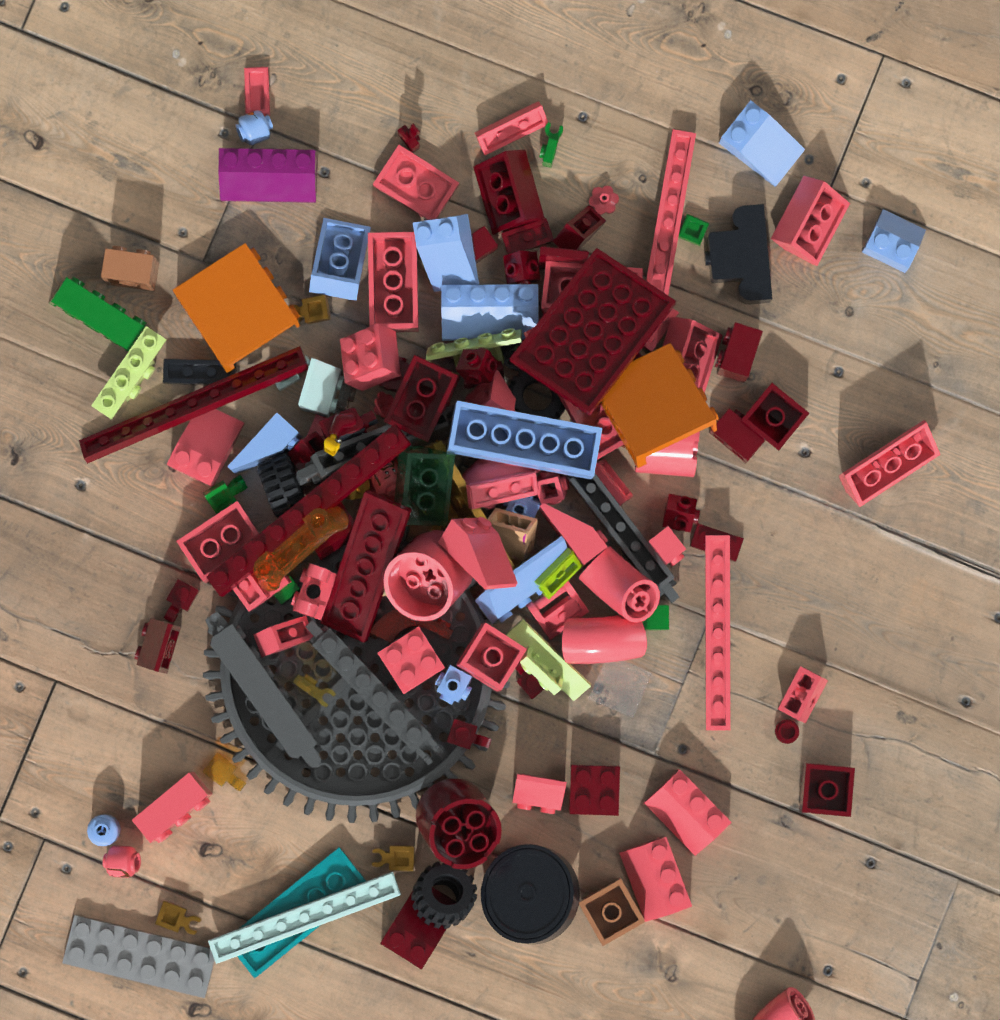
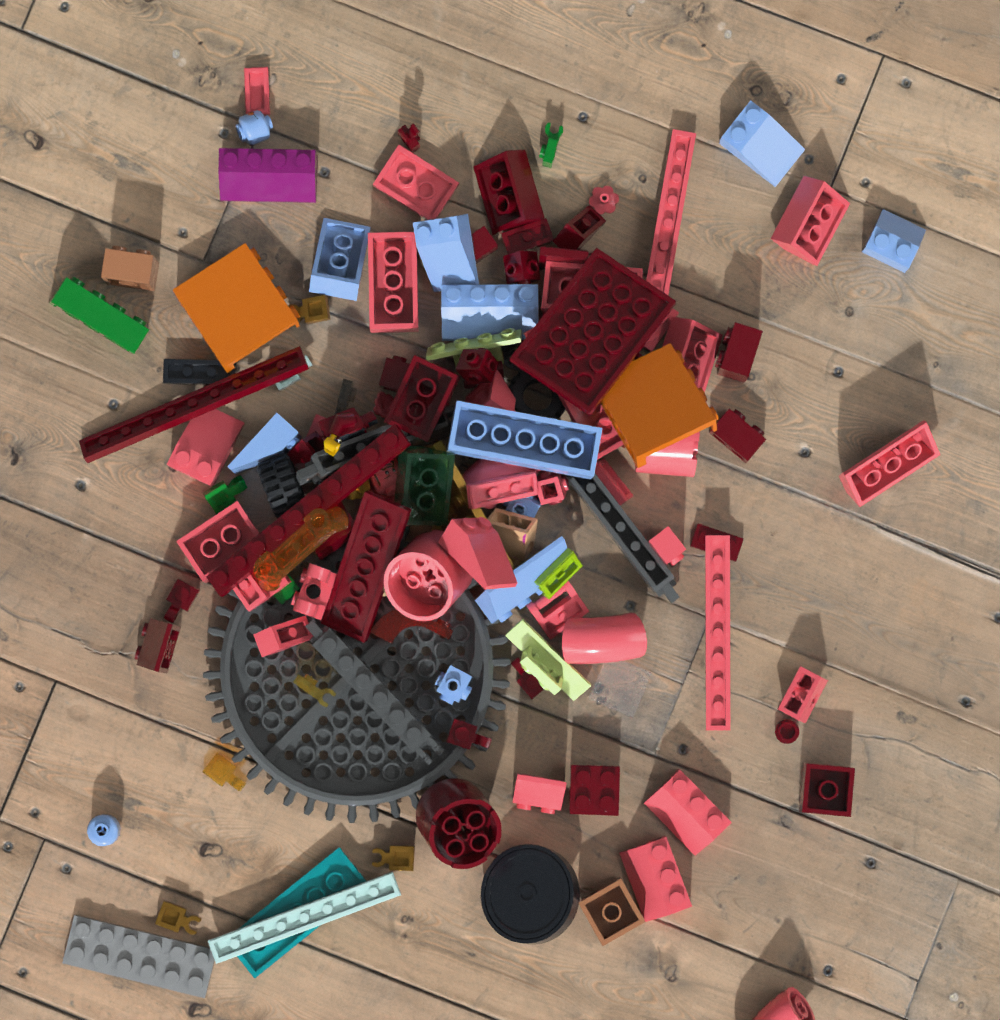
(122, 861): coral head -> none
(130, 373): yellowish green bracket -> none
(173, 808): coral brick -> none
(261, 690): dark grey hinge -> none
(320, 388): light aqua slope -> none
(370, 357): coral brick -> none
(411, 660): coral brick -> none
(411, 936): dark red slope -> none
(435, 911): black tyre -> none
(491, 657): coral brick -> none
(511, 128): coral plate -> none
(578, 536): coral slope -> none
(621, 586): coral brick -> none
(658, 620): green brick -> none
(680, 513): dark red brick -> none
(693, 230): green tile -> none
(742, 255): black brick -> none
(775, 416): dark red slope -> none

